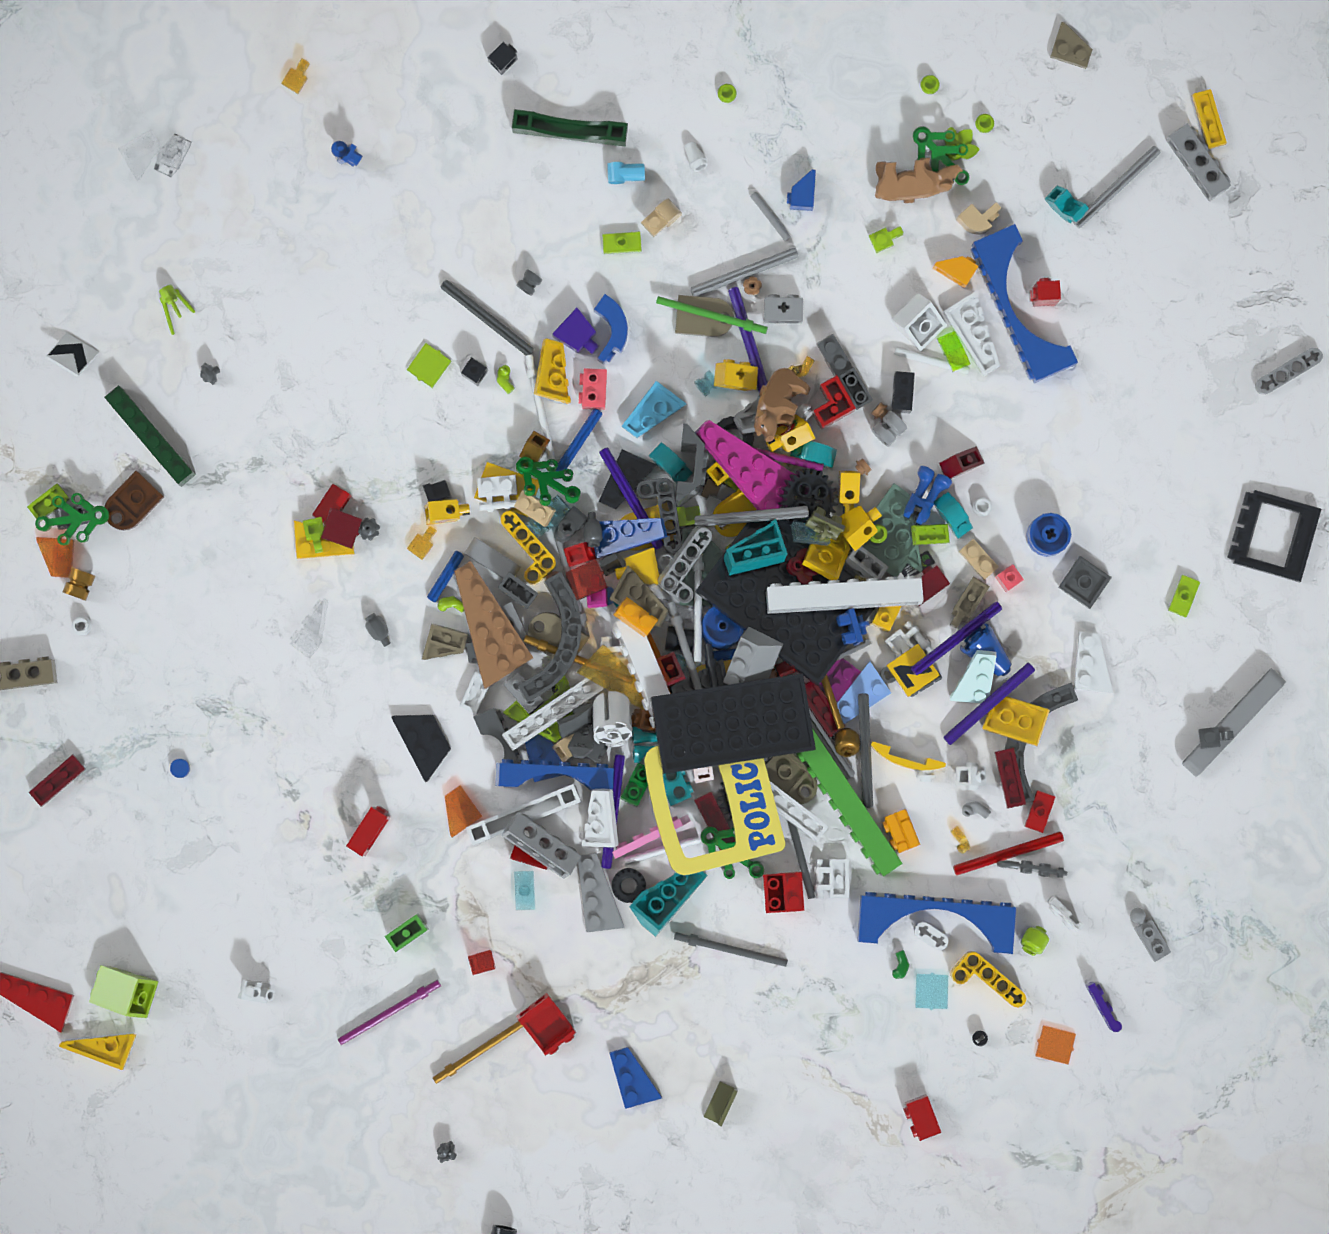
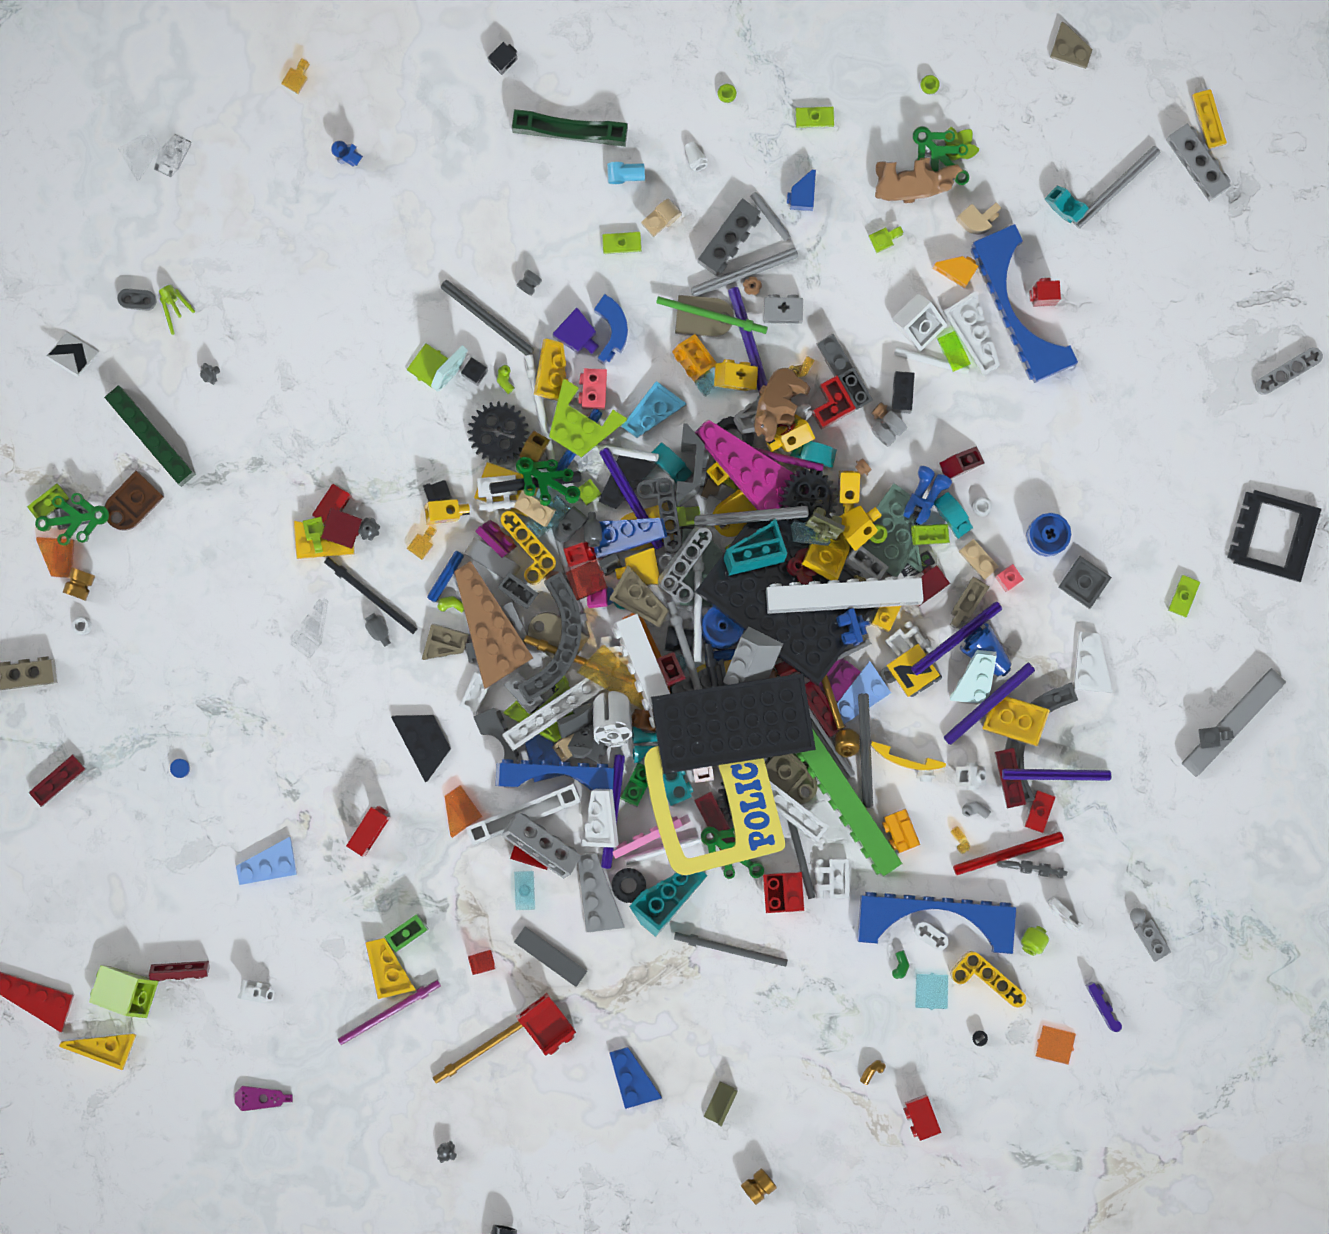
(137, 299): none -> dark grey plate
(179, 970): none -> dark red plate
(253, 1098): none -> magenta piece
(270, 864): none -> light blue wing
(342, 572): none -> black bar
(386, 970): none -> yellow wing
(449, 369): none -> light aqua tile
(493, 448): none -> black gear
(495, 538): none -> magenta plate
(518, 484): none -> black axle
(550, 956): none -> dark grey tile
(576, 430): none -> lime wing
(589, 492): none -> lime plate
(628, 452): none -> white bar
(635, 617): light orange brick -> none
(694, 357): none -> light orange bracket
(743, 210): none -> dark grey brick
(758, 1186): none -> pearl gold wheel
(814, 117): none -> lime plate
(870, 1071): none -> pearl gold arm
(984, 123): lime plate -> none
(1056, 774): none -> dark purple axle

